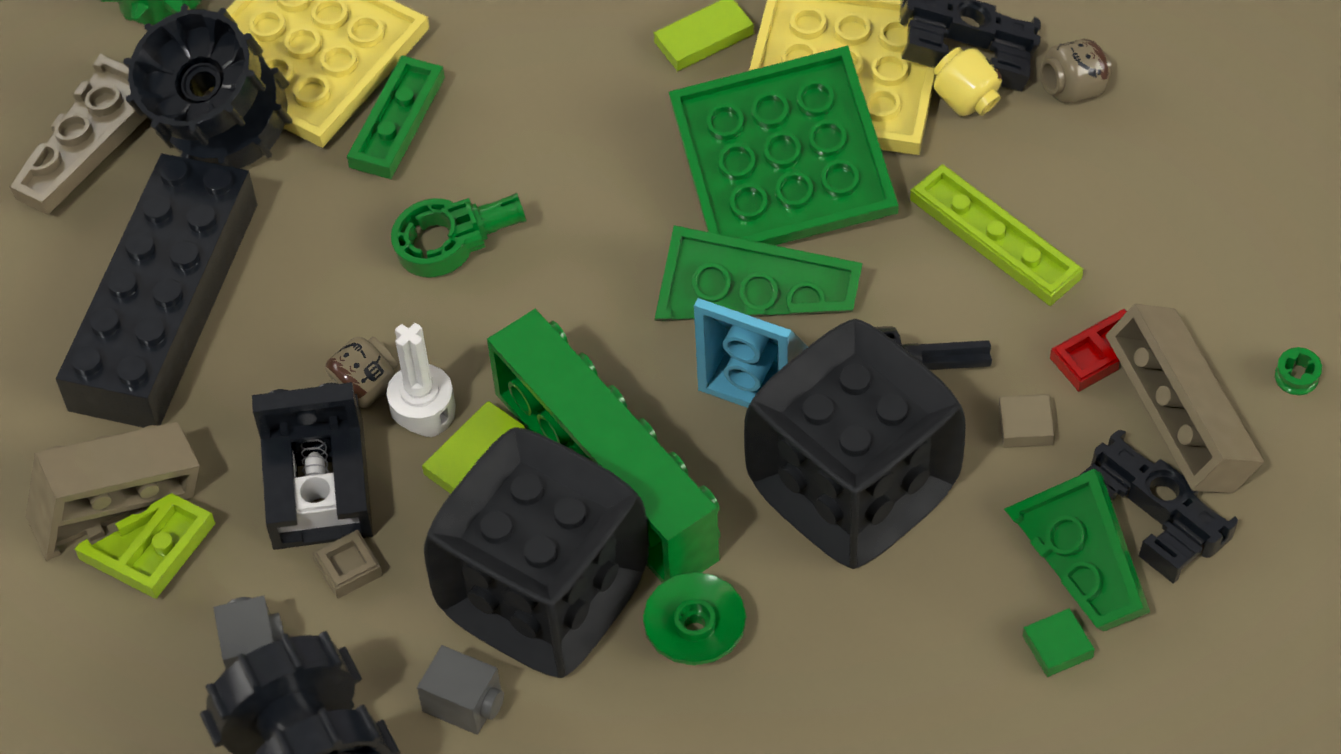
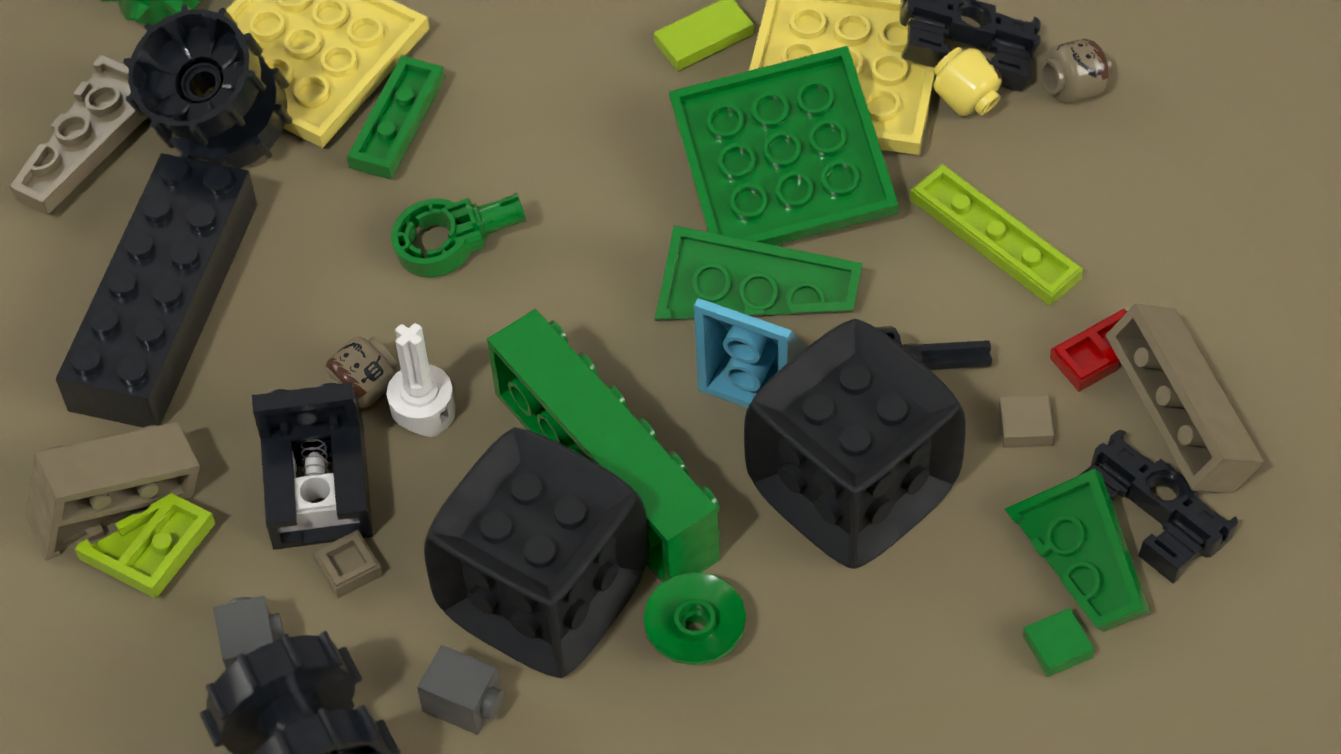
(467, 445): lime tile -> none
(1288, 361): green bush -> none

